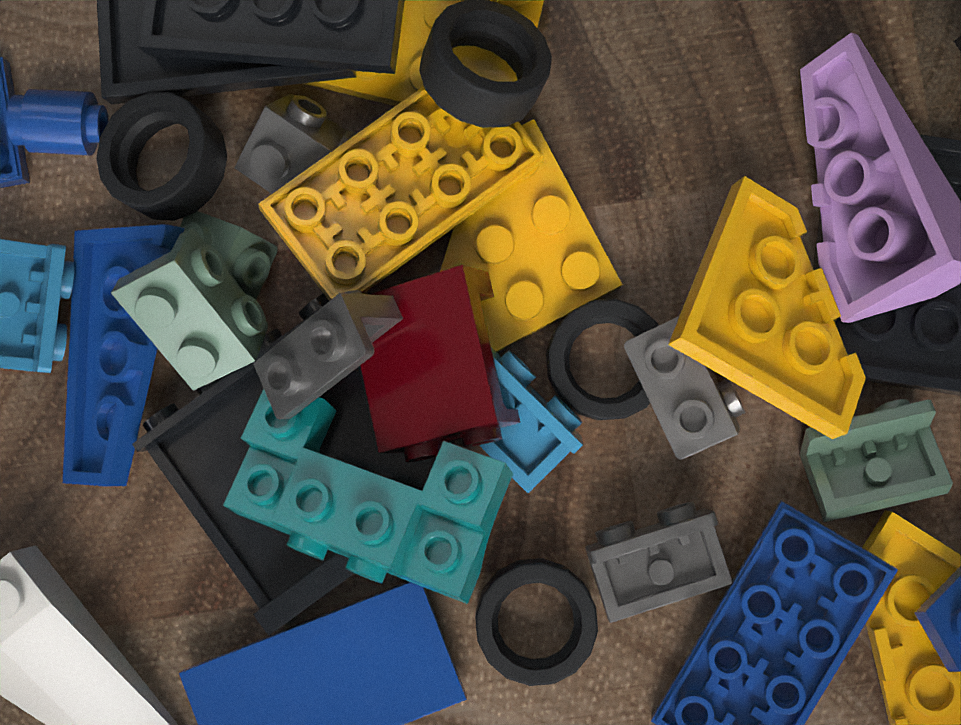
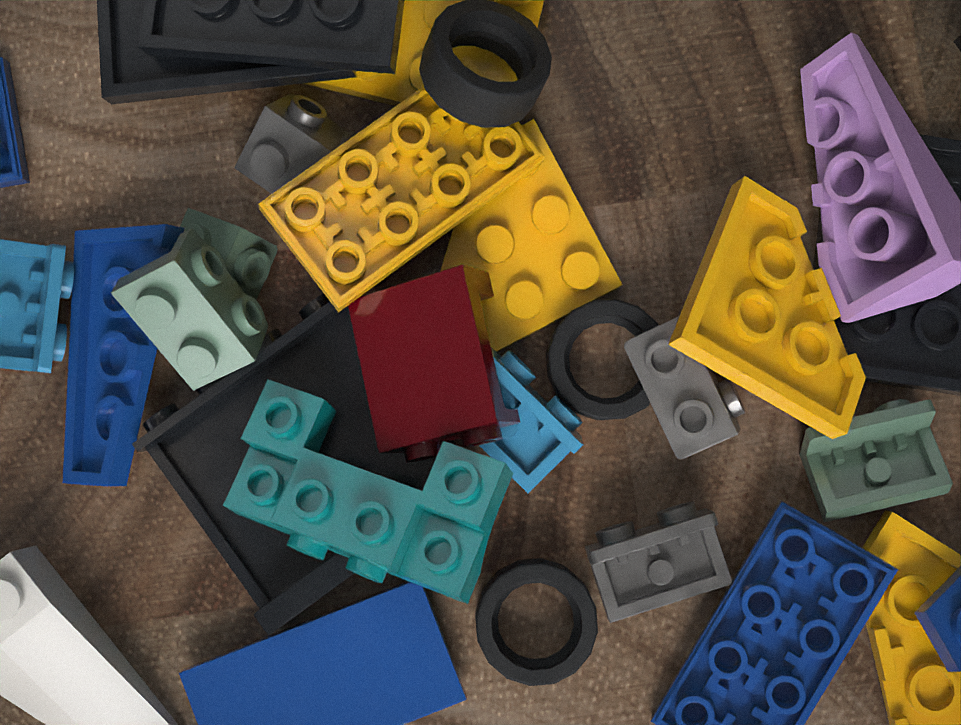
(56, 121): blue brick -> none
(126, 137): black tyre -> none
(324, 349): flat silver bracket -> none

